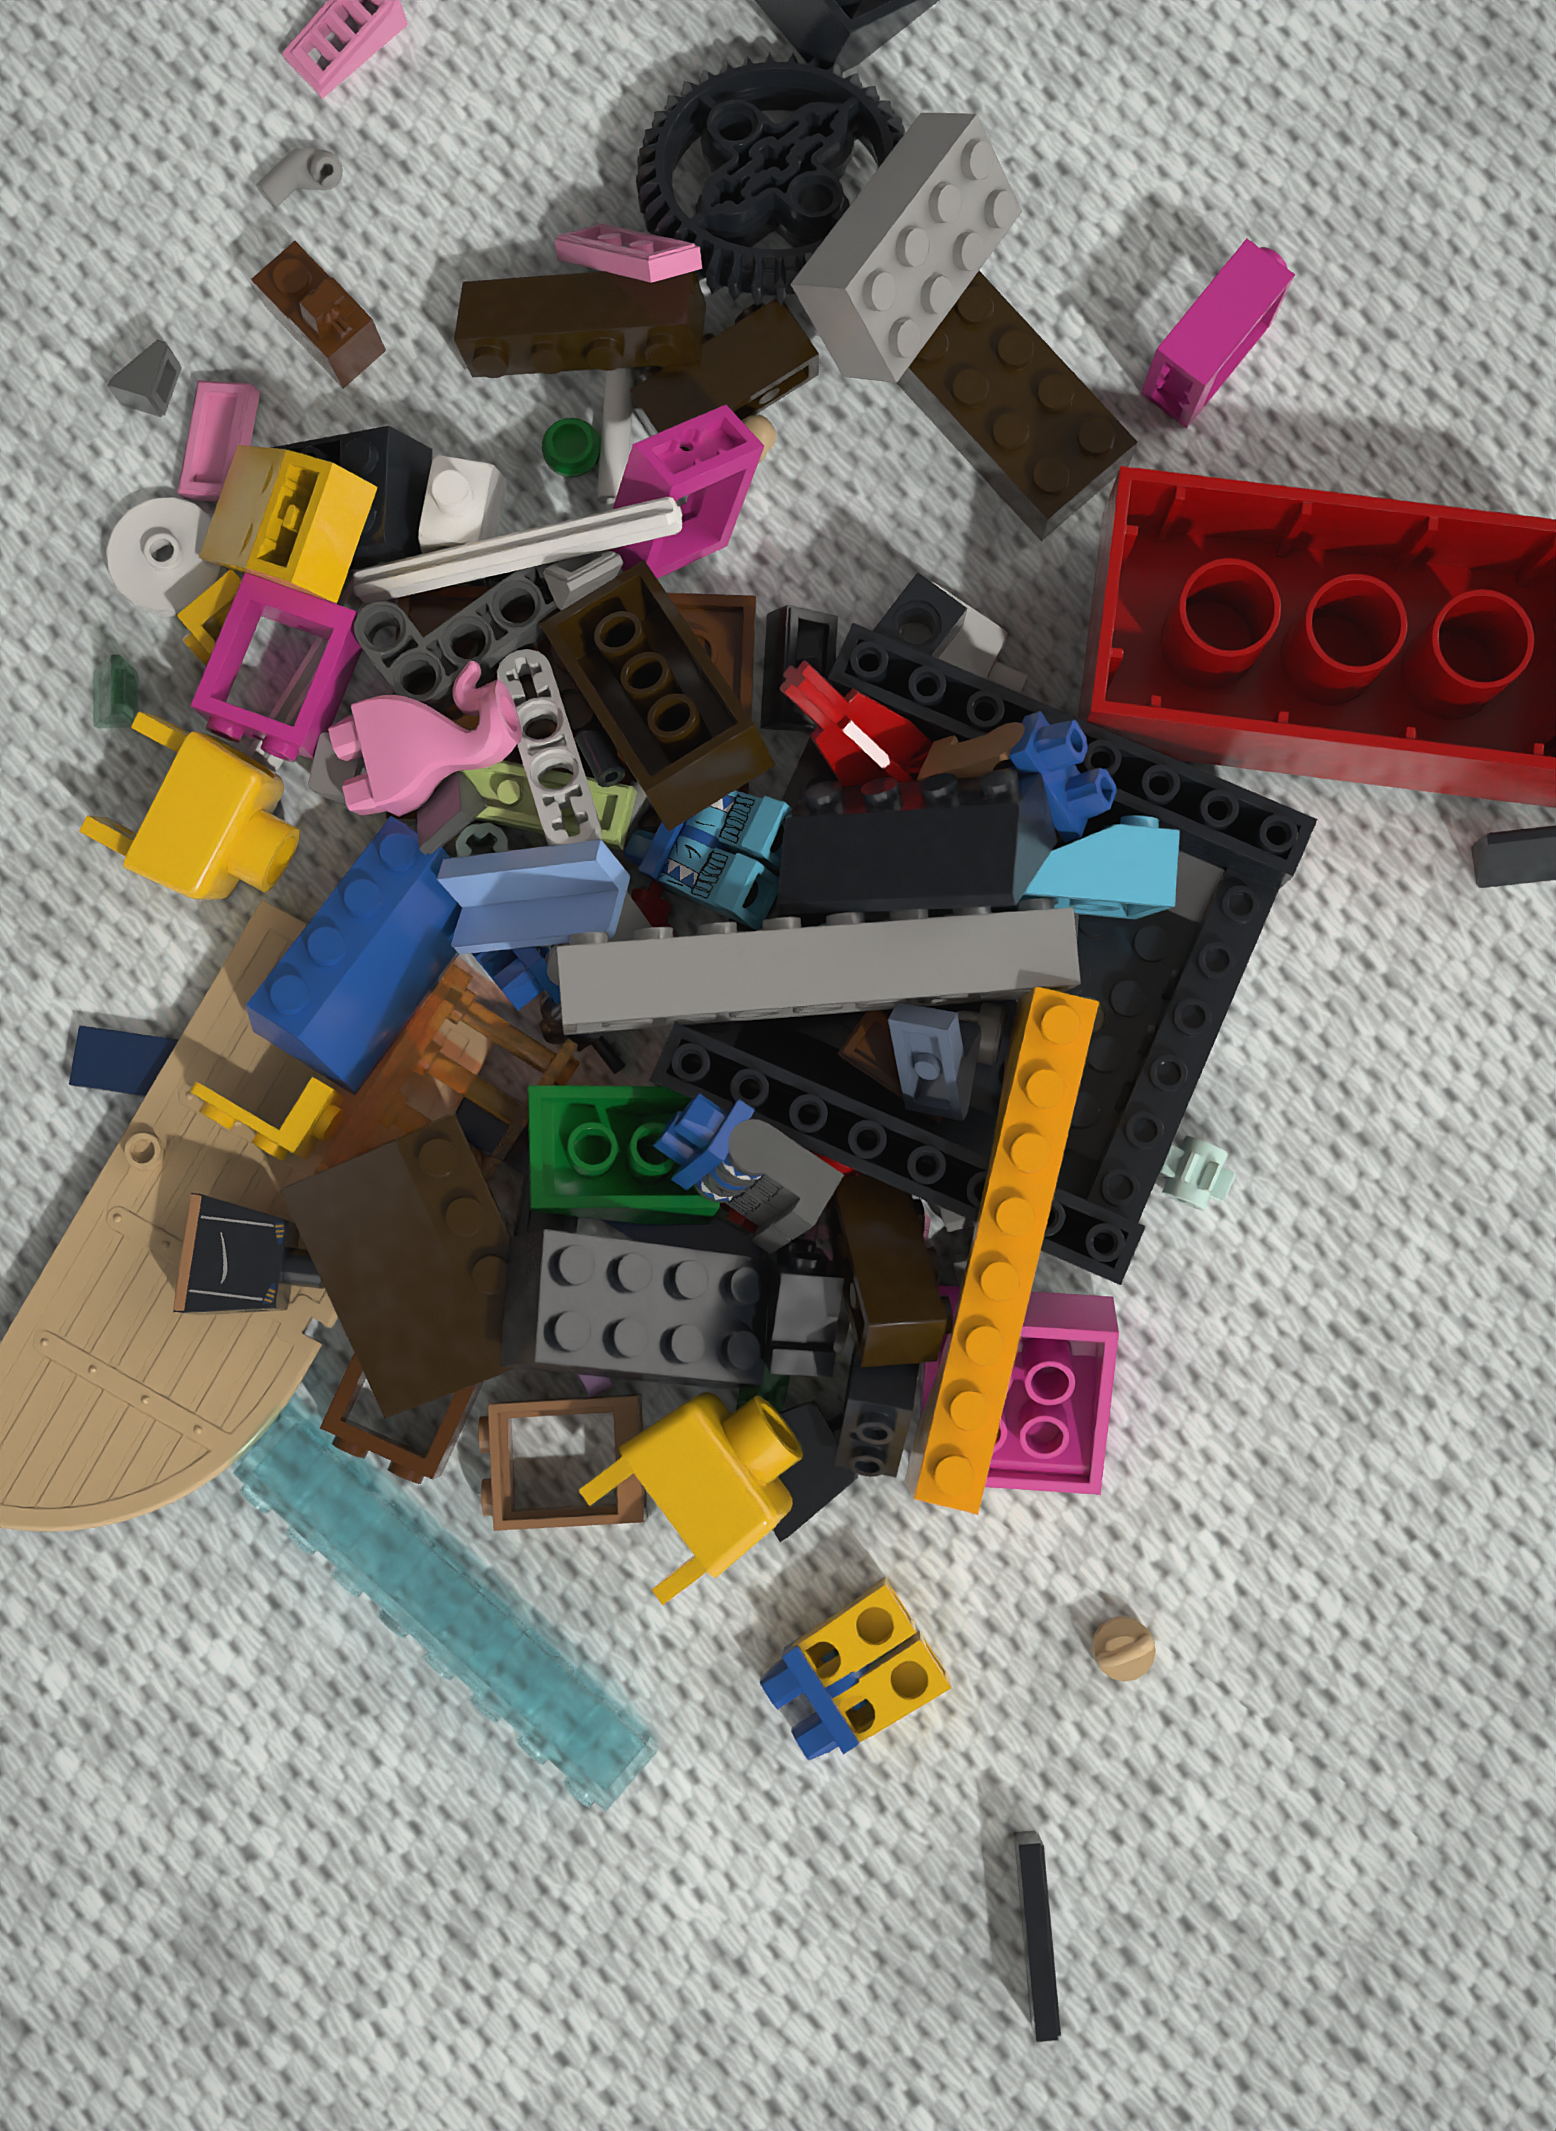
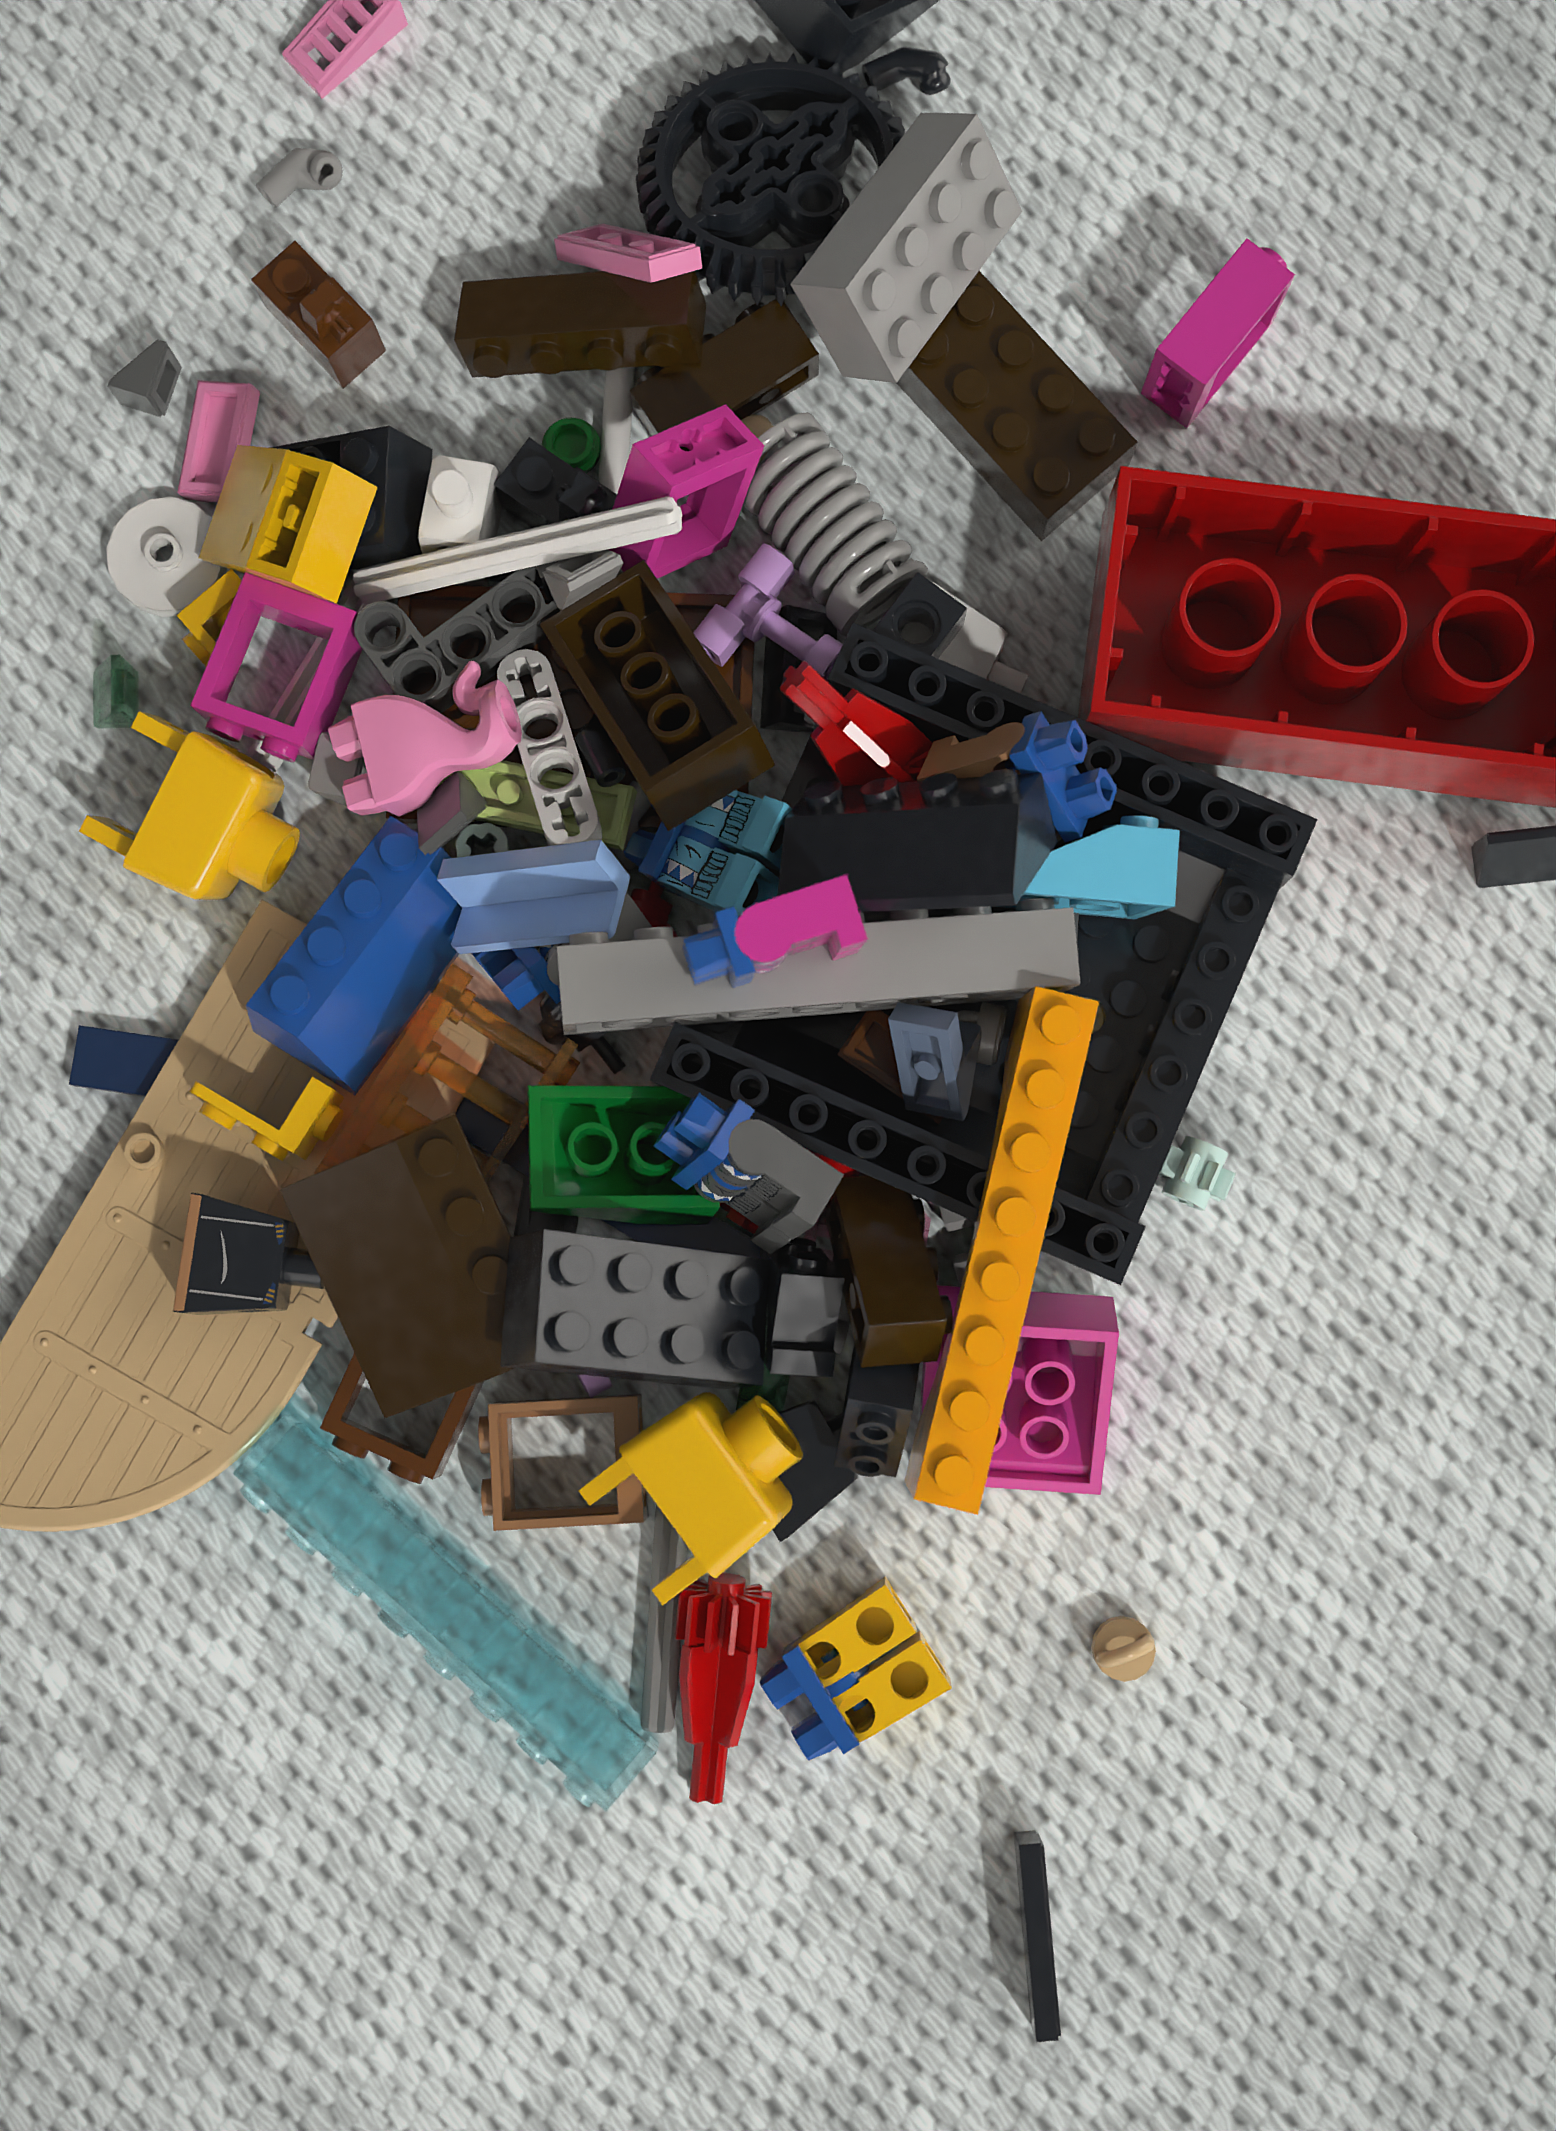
(548, 490): none -> black hinge
(661, 1646): none -> light grey axle
(721, 1636): none -> red piece
(756, 614): none -> lavender bar
(775, 930): none -> dark pink hips
(832, 516): none -> light grey piece
(908, 63): none -> black arm

